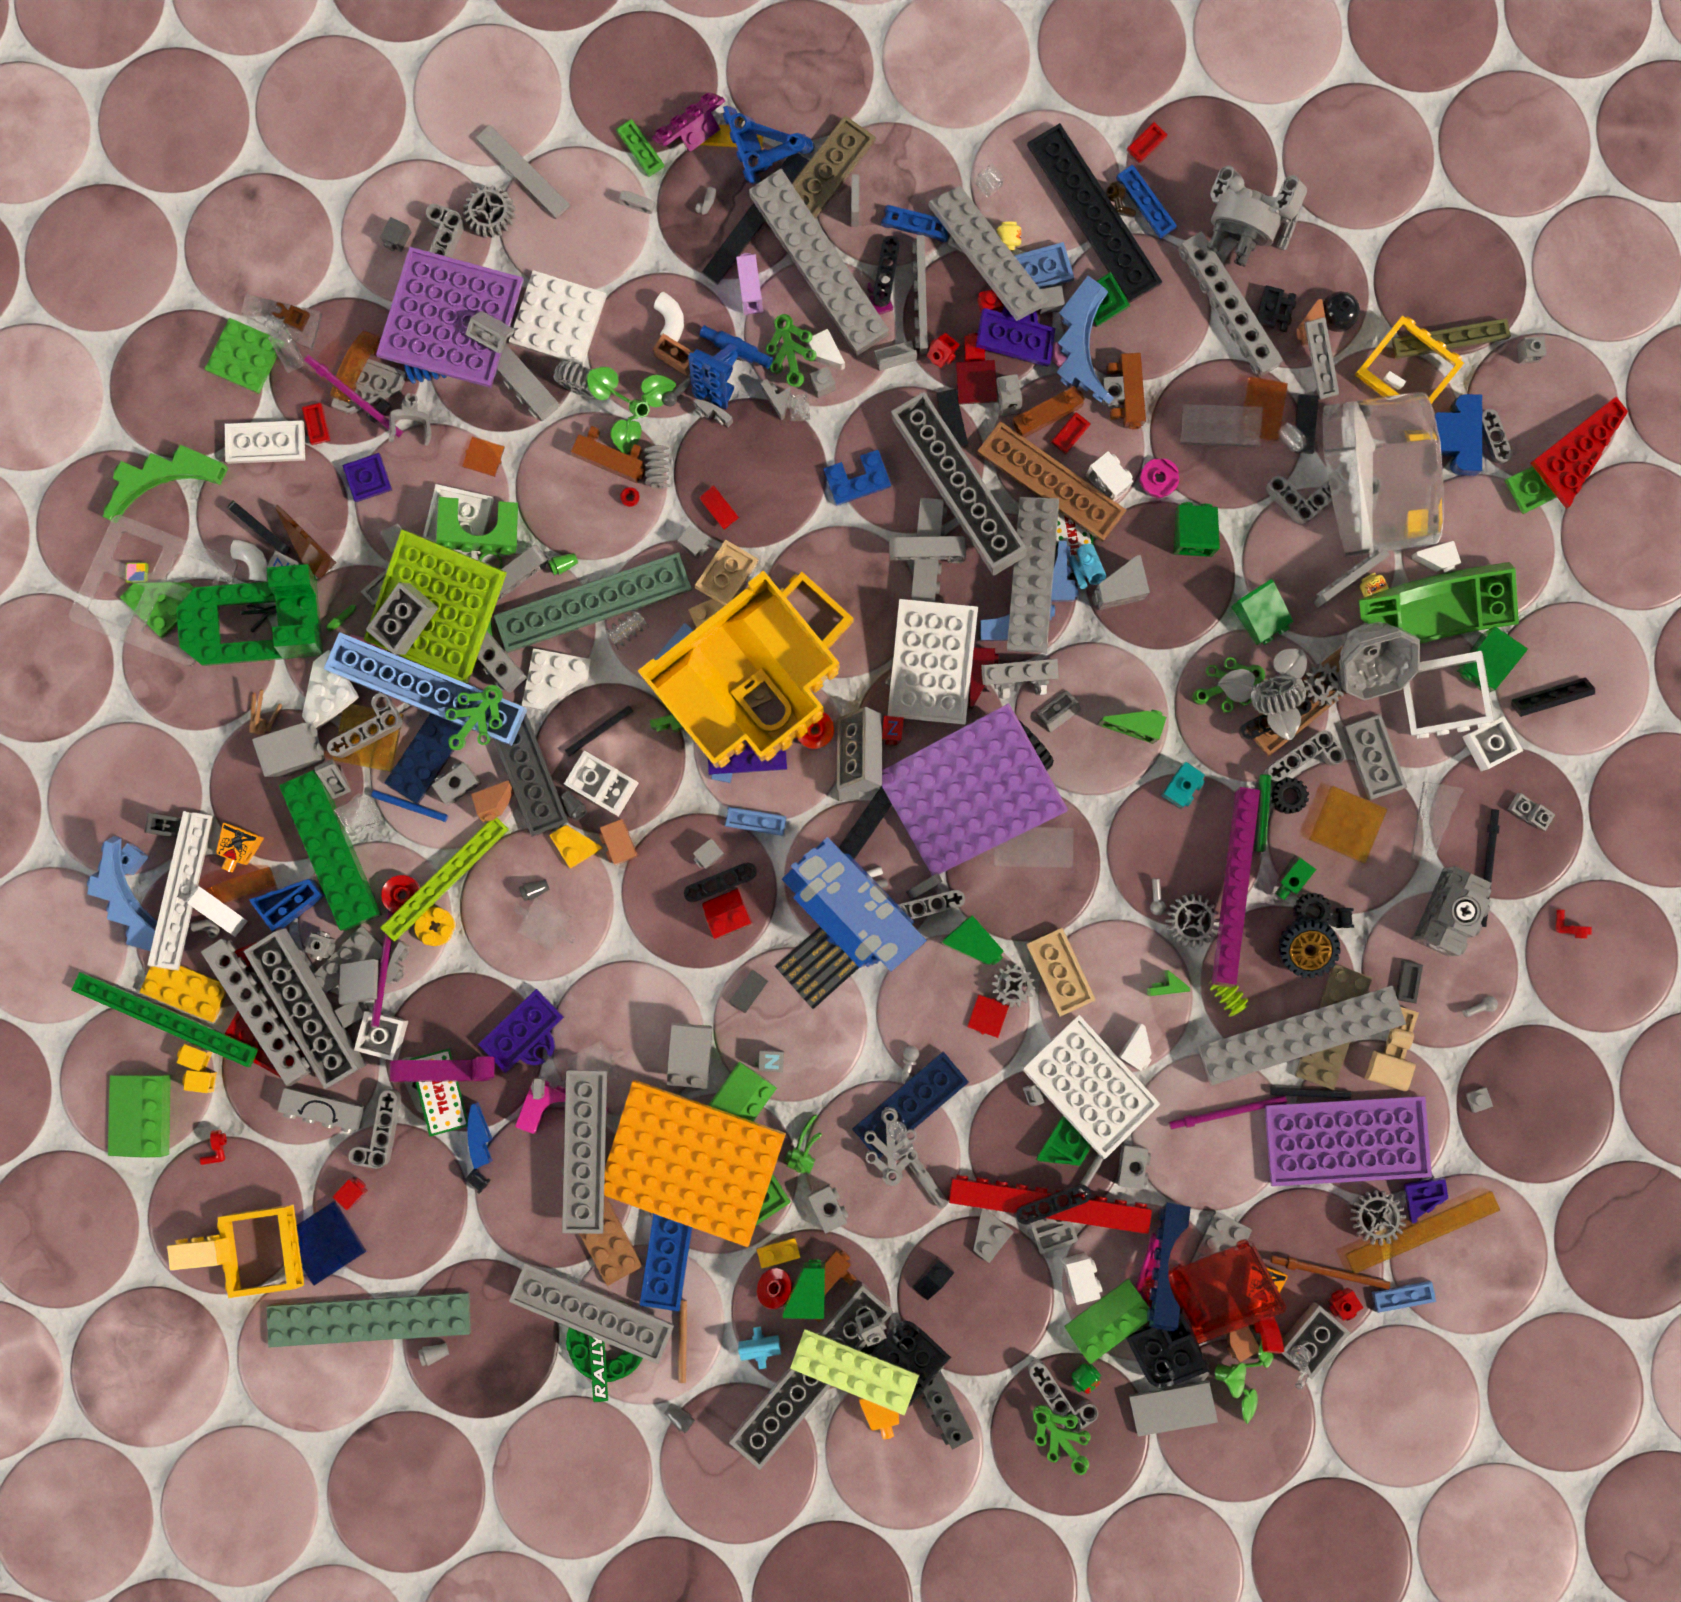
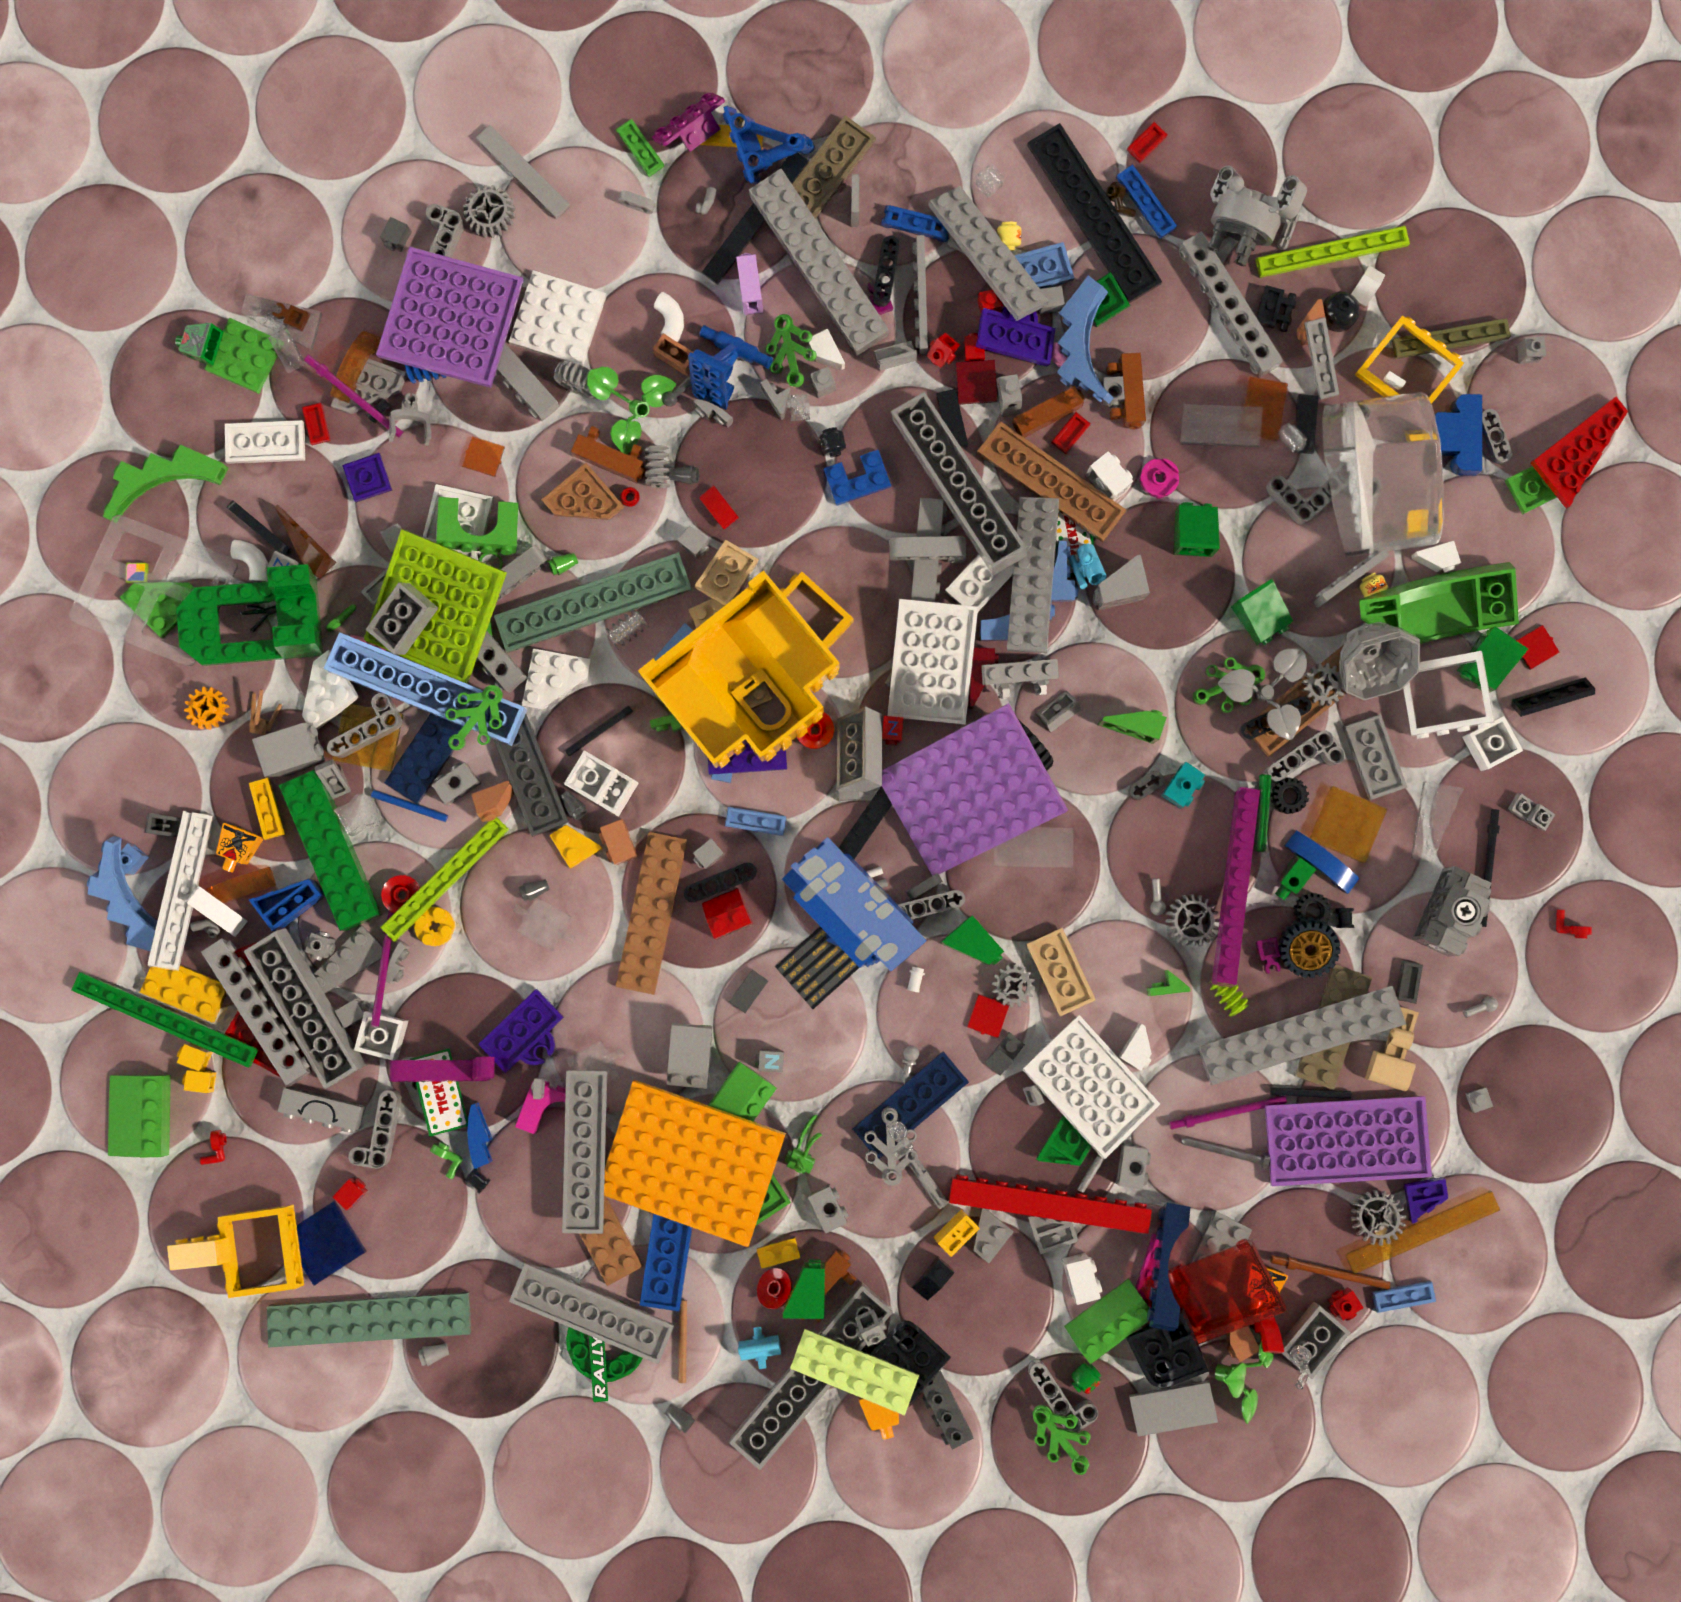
(200, 342): none -> green torso
(204, 716): none -> light orange gear
(266, 808): none -> yellow plate
(358, 981): light grey tile -> none
(442, 1150): none -> bright green plate
(489, 331): light grey panel -> none
(583, 497): none -> medium nougat plate
(651, 913): none -> medium nougat plate
(685, 474): none -> dark grey cone
(832, 442): none -> black head
(915, 979): none -> white pin
(956, 1232): none -> yellow hinge
(977, 584): none -> white plate
(1004, 1054): none -> dark grey slope
(1054, 1208): black beam -> none
(1149, 789): none -> dark grey beam
(1264, 1161): none -> flat silver bar
(1268, 951): none -> magenta plate
(1278, 694): light grey gear -> none
(1323, 861): none -> blue slope
(1332, 251): none -> lime tile
(1367, 285): none -> white slope
(1539, 647): none -> red piece

